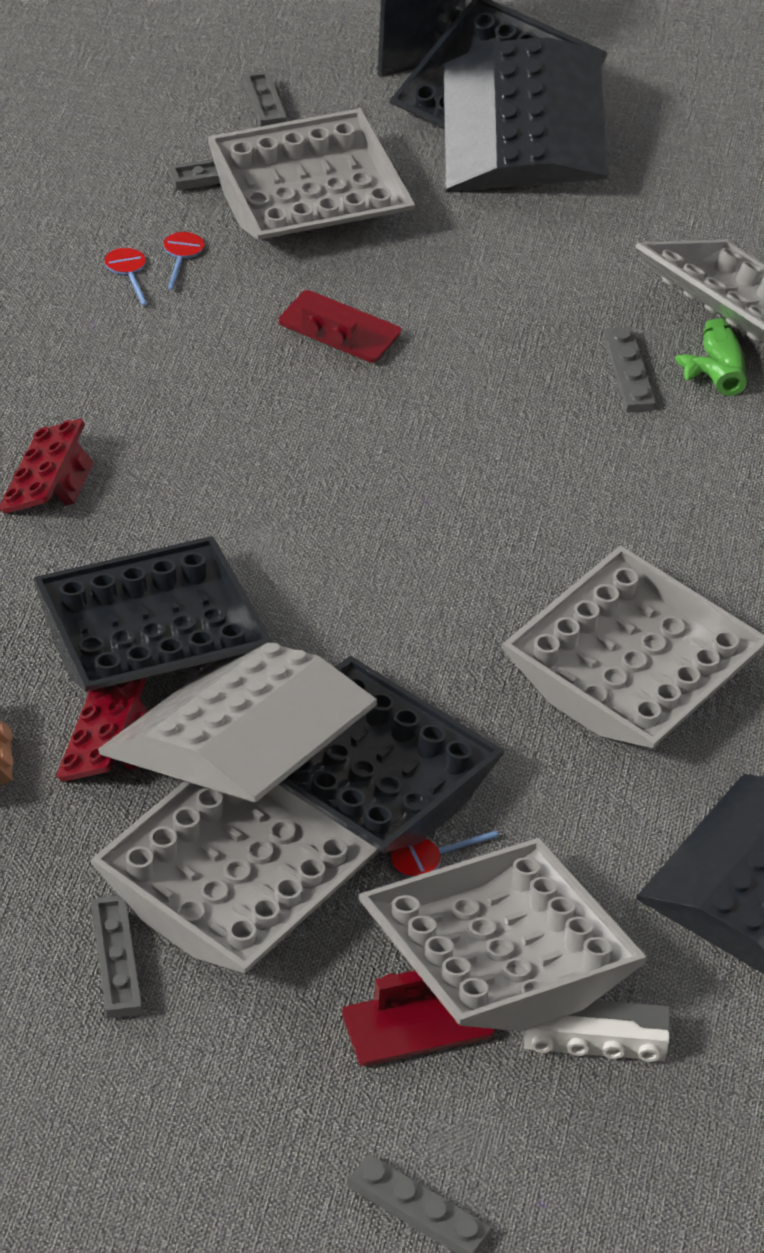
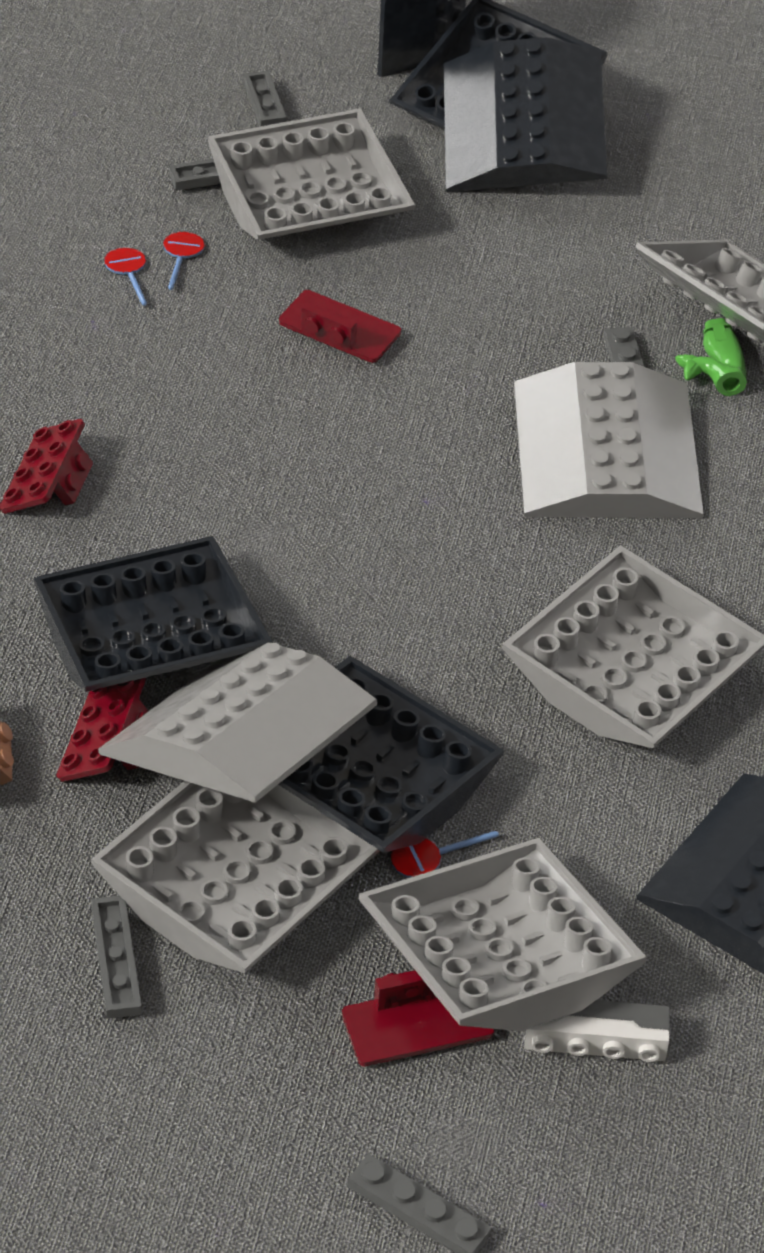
(606, 443): none -> light grey slope

